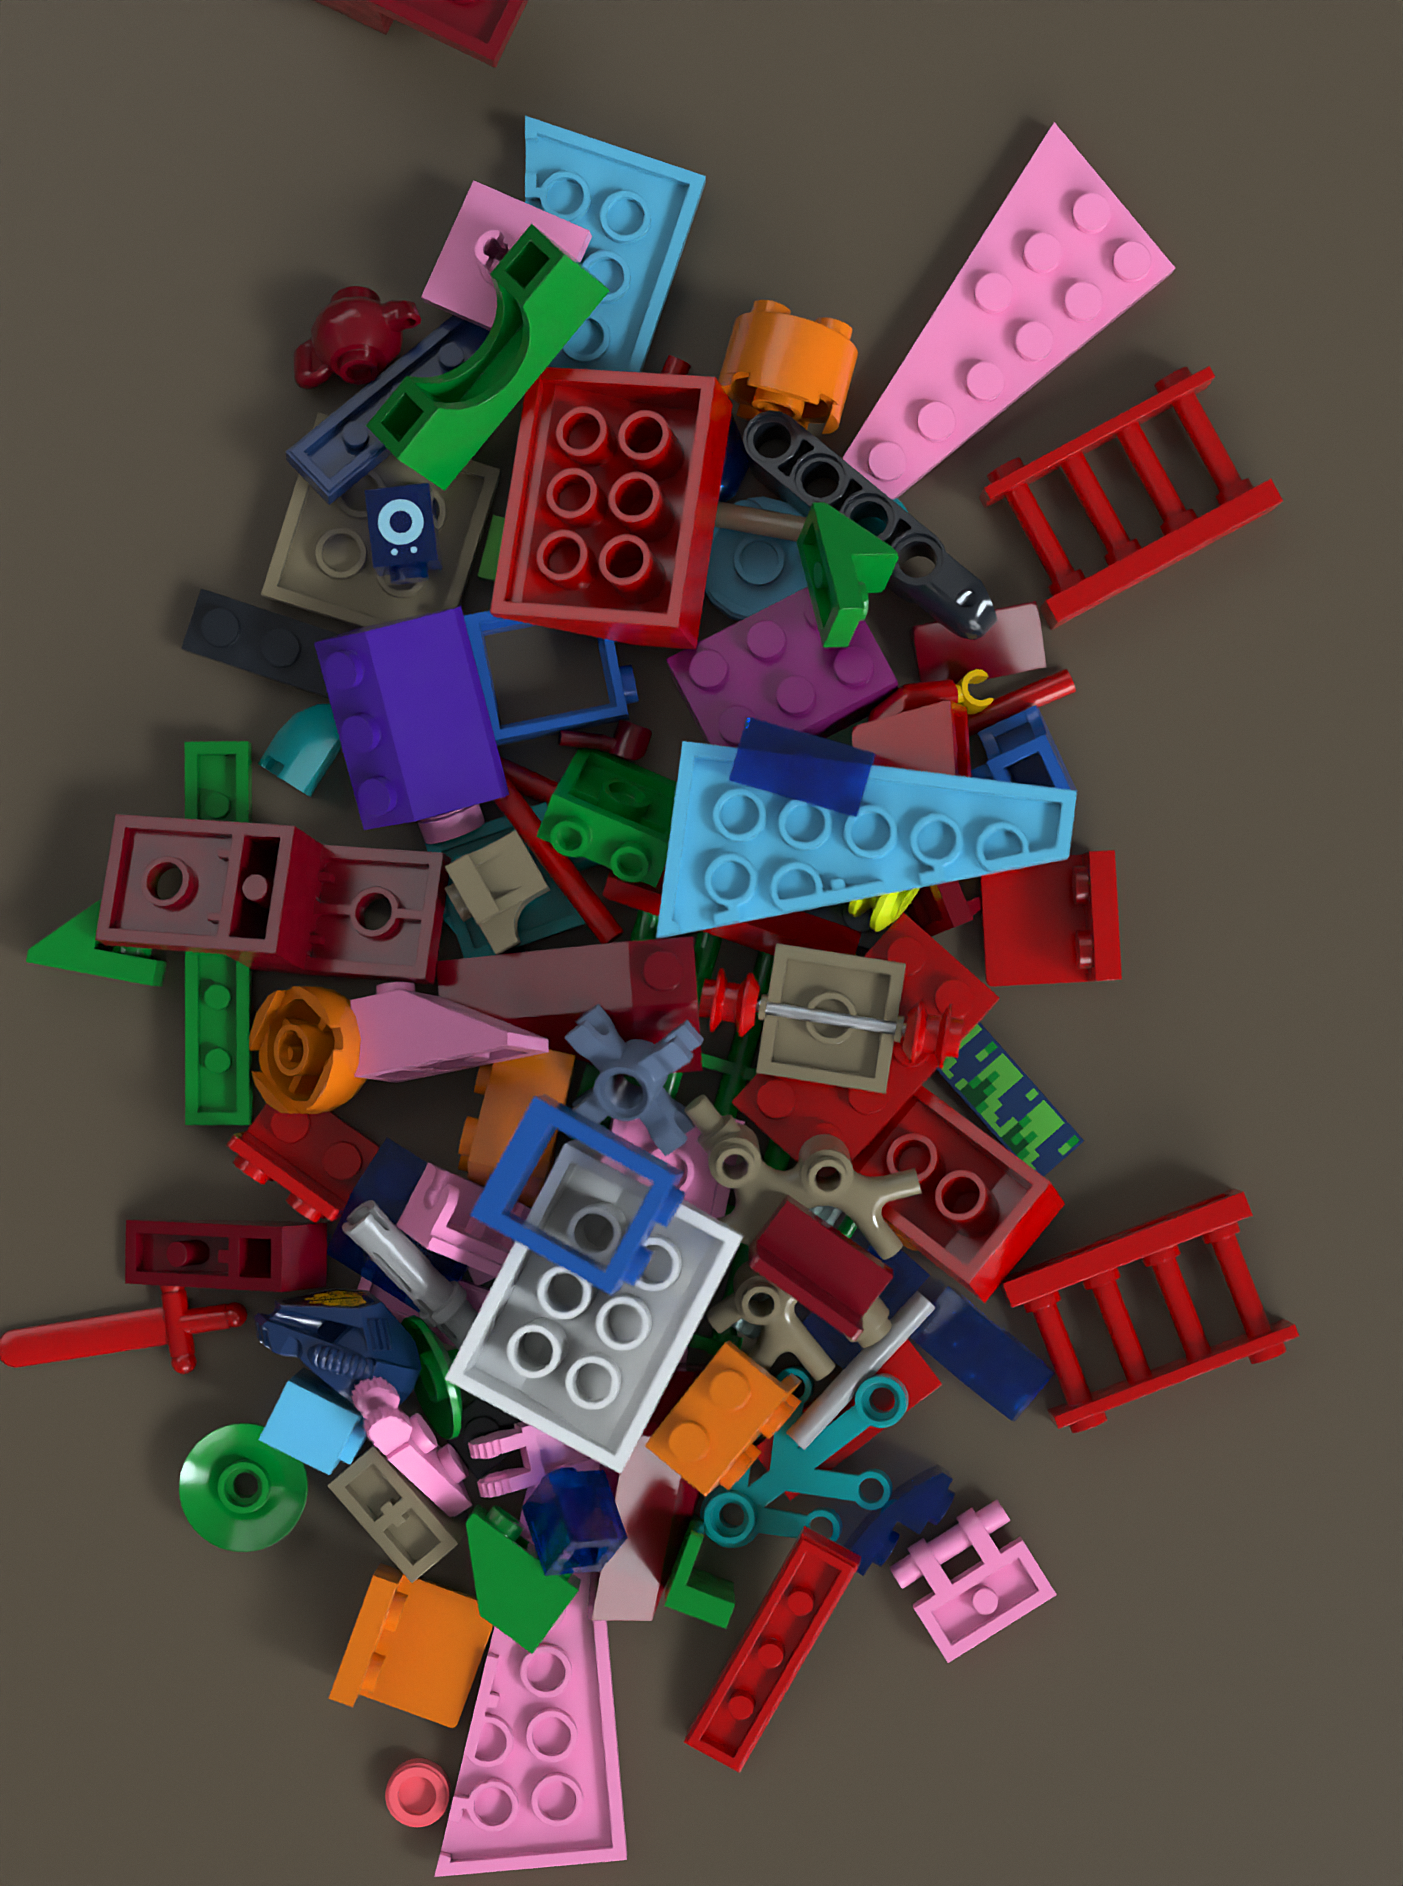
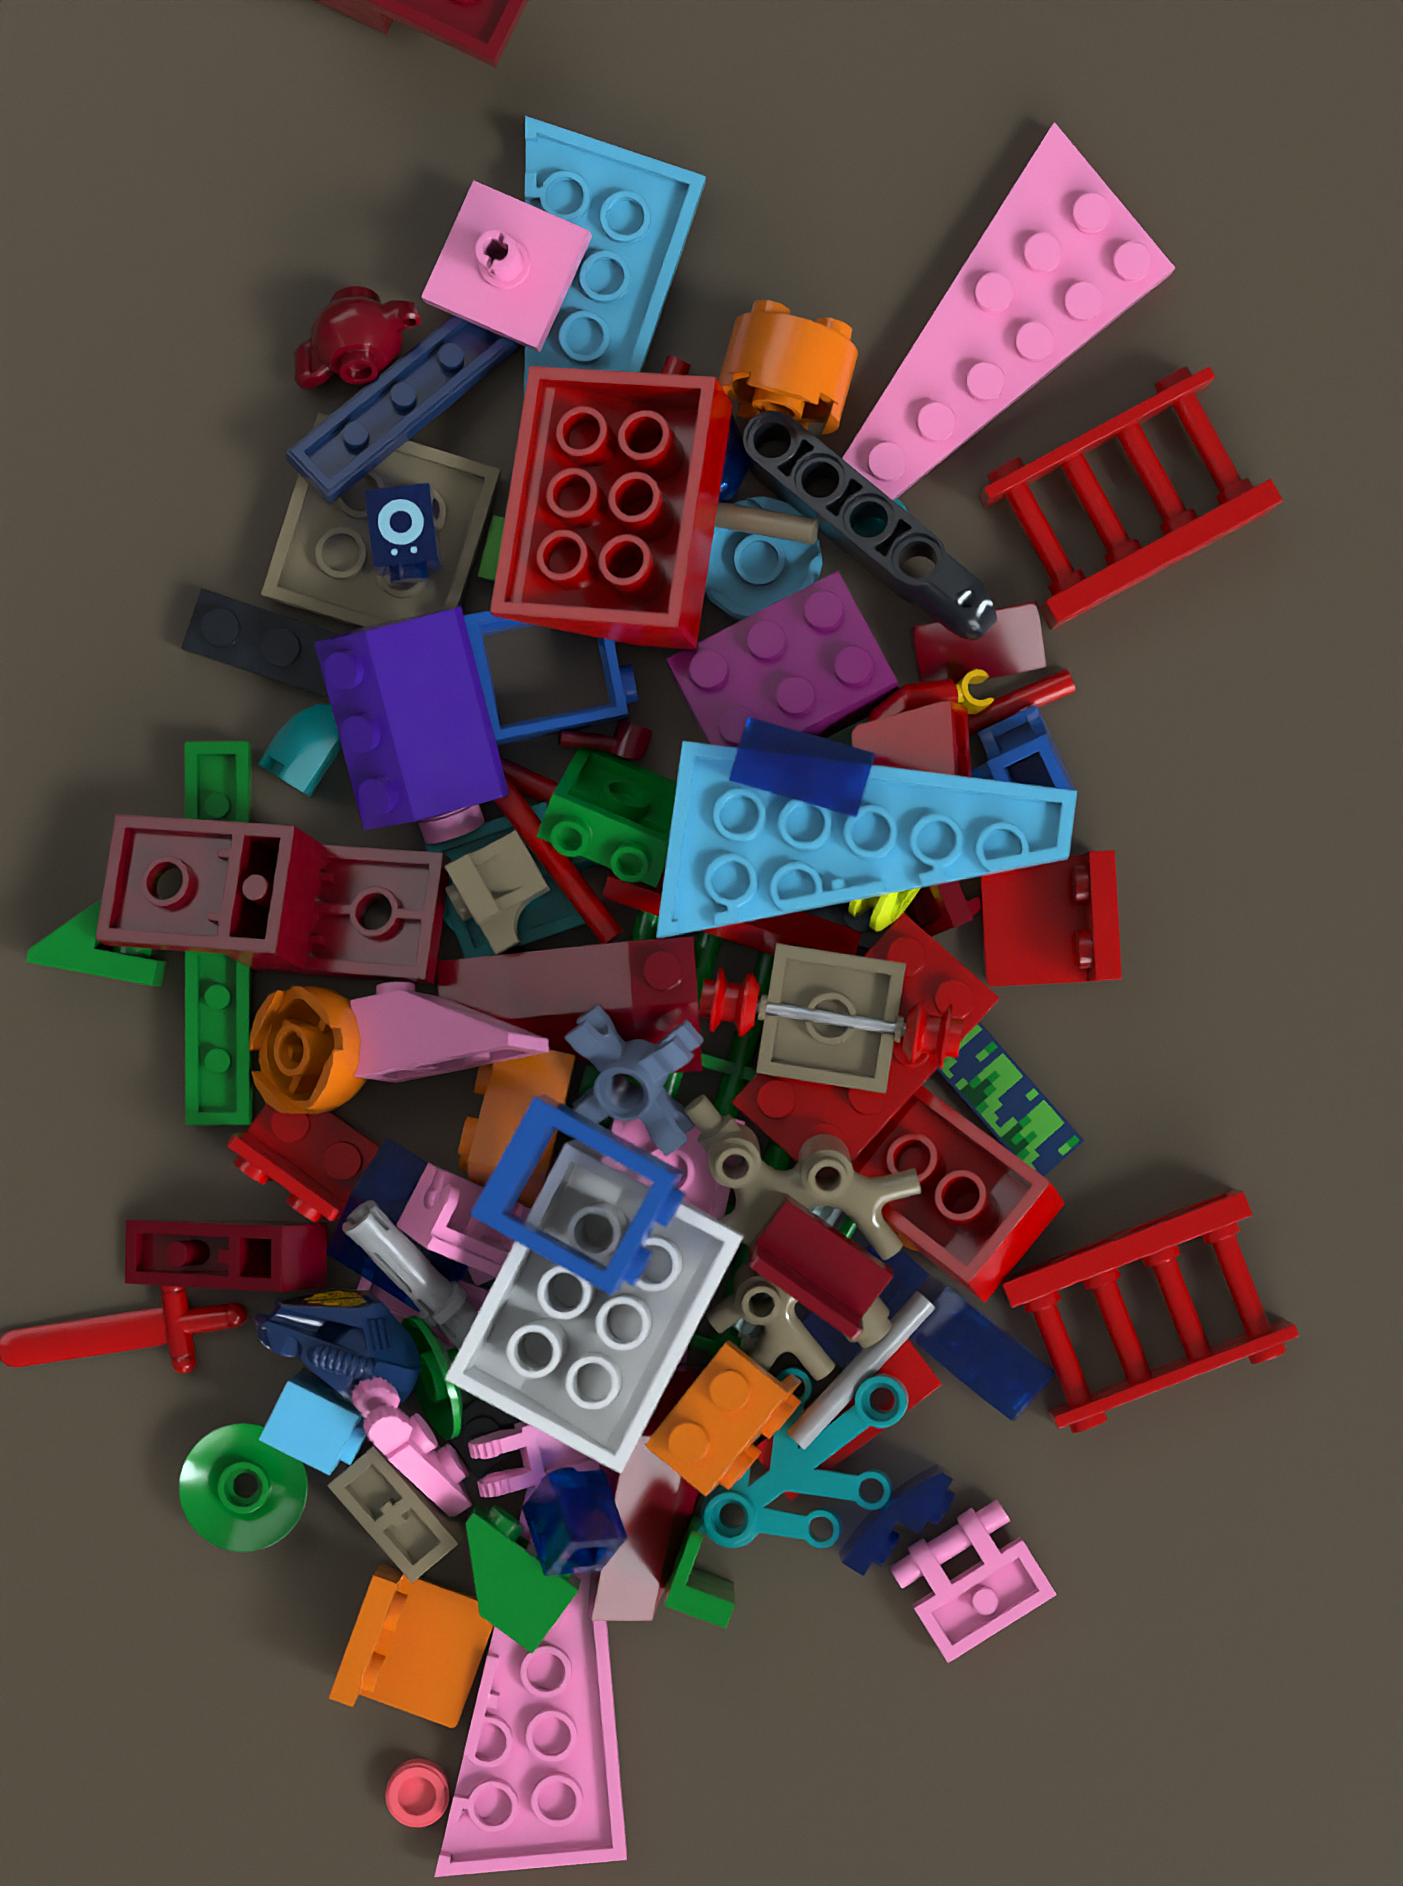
(447, 417): green arch -> none
(772, 1649): red tile -> none
(840, 570): green slope -> none

